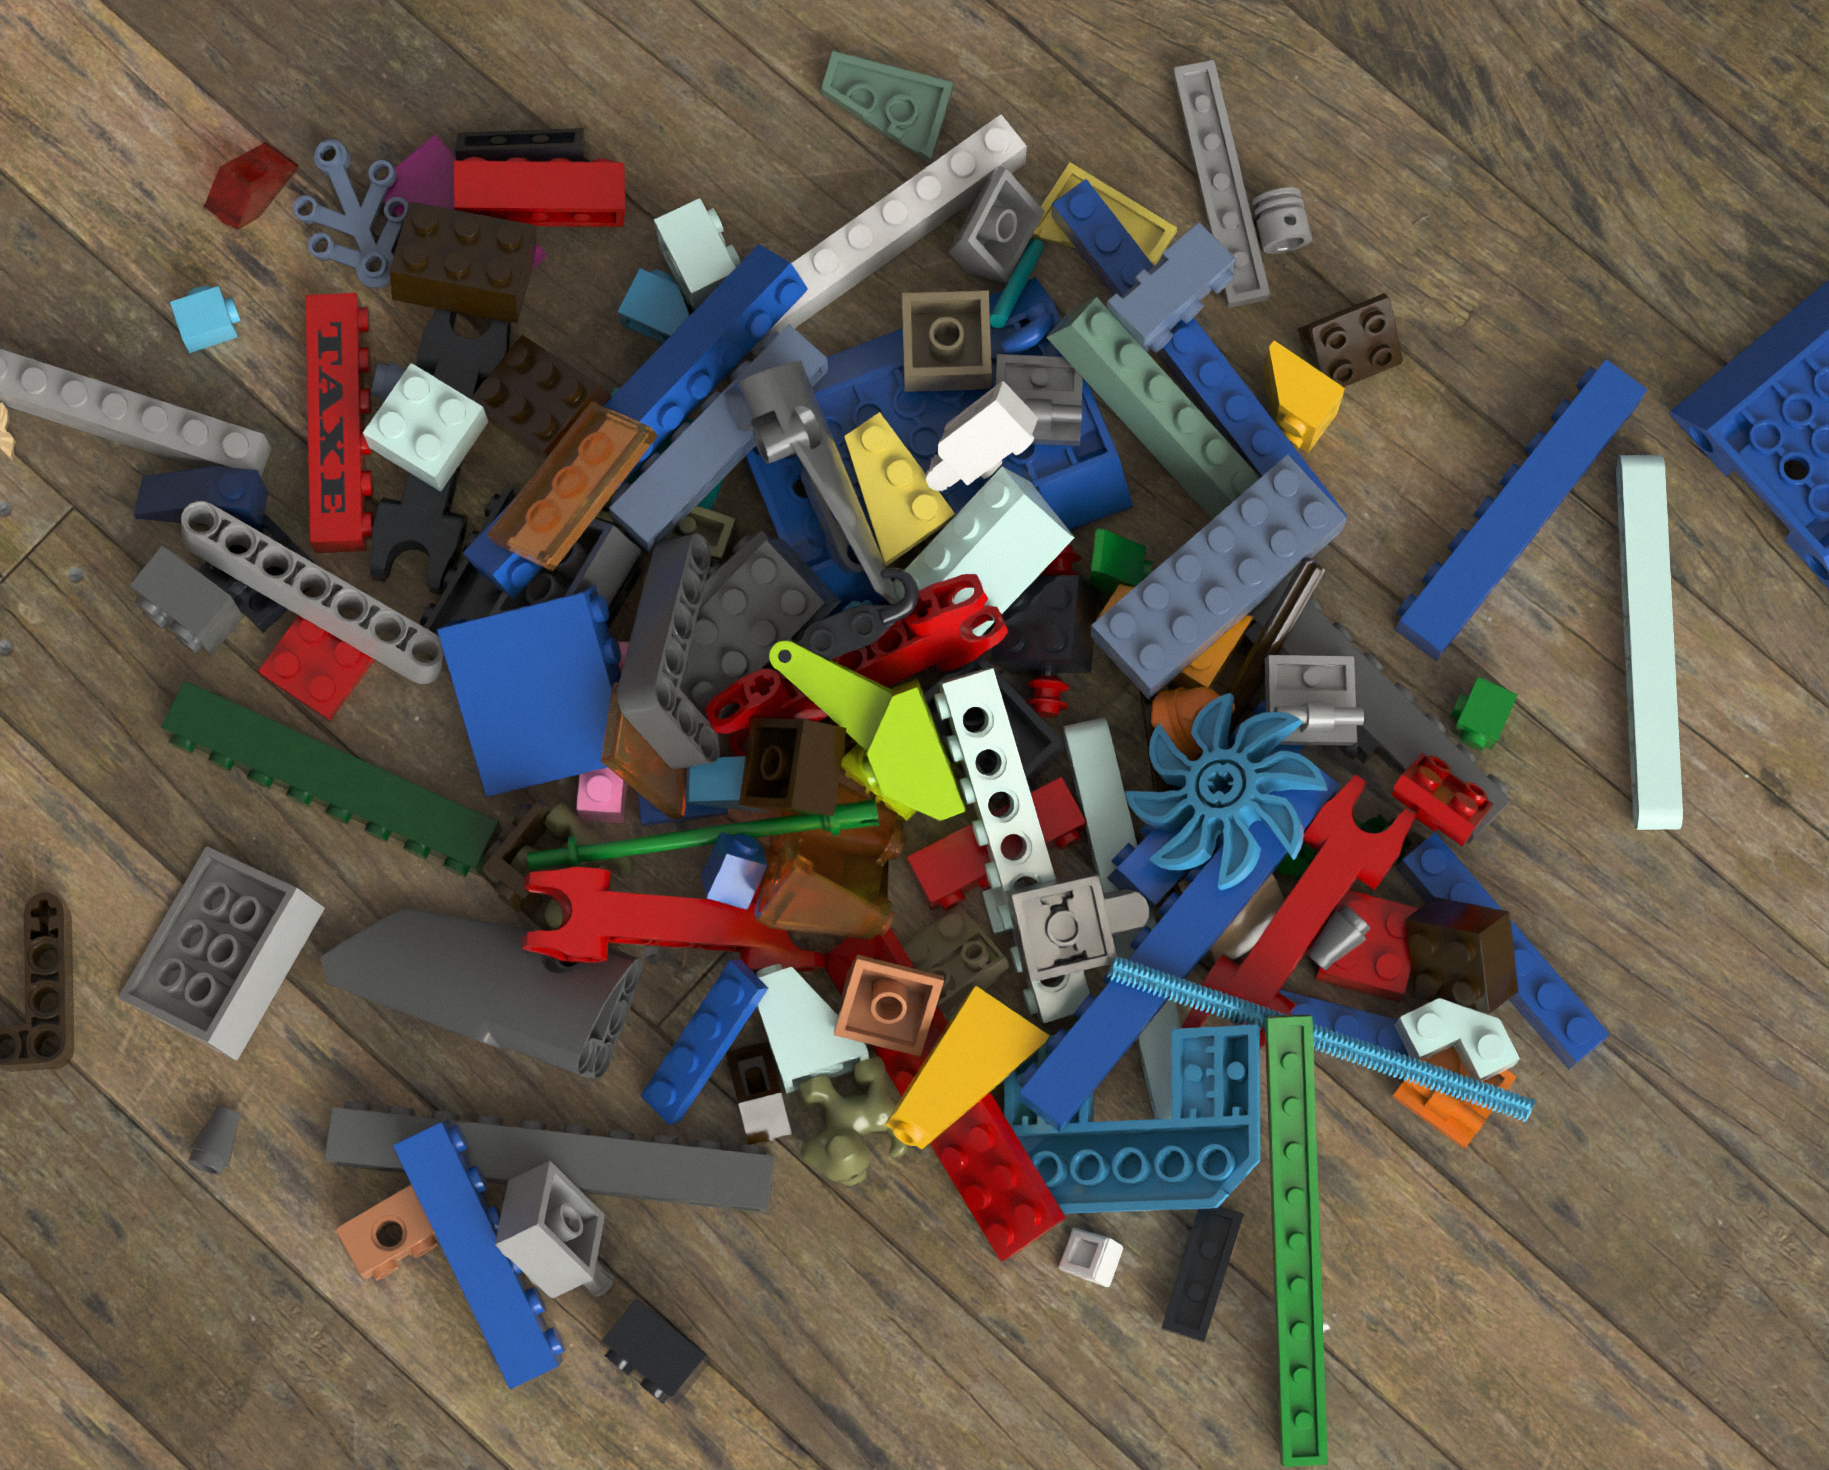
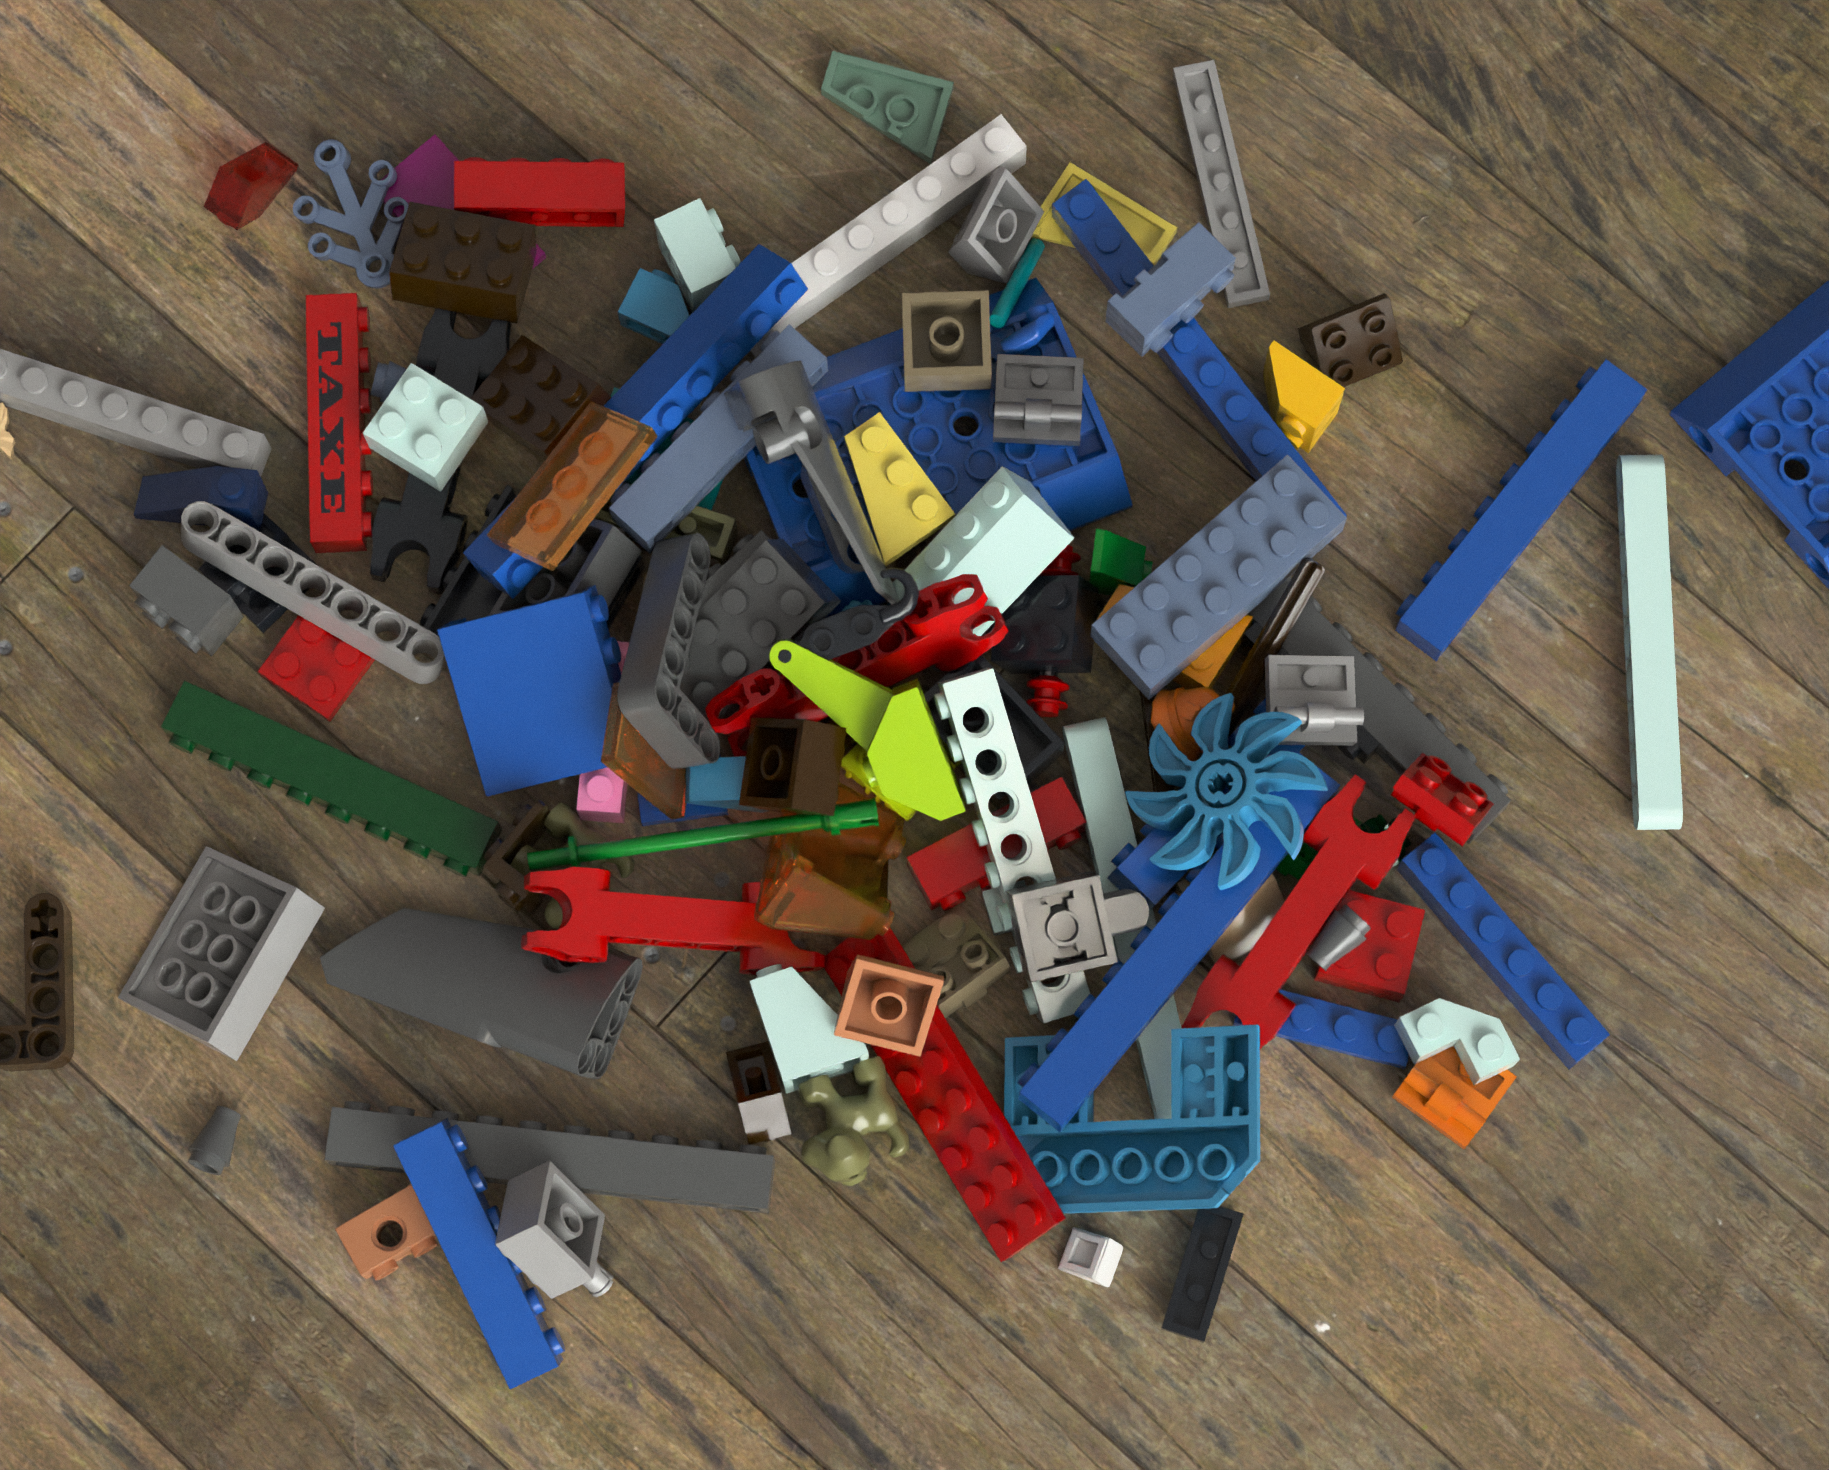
(205, 317): medium azure brick -> none
(527, 144): black plate -> none
(656, 1352): black brick -> none
(704, 1041): blue plate -> none
(734, 870): blue brick -> none
(967, 1062): yellow slope -> none
(981, 438): white hinge -> none
(1152, 406): sand green brick -> none
(1281, 220): light grey piece -> none
(1296, 1240): green plate -> none
(1325, 1039): medium azure axle -> none
(1462, 954): dark brown brick -> none
(1482, 714): green brick -> none

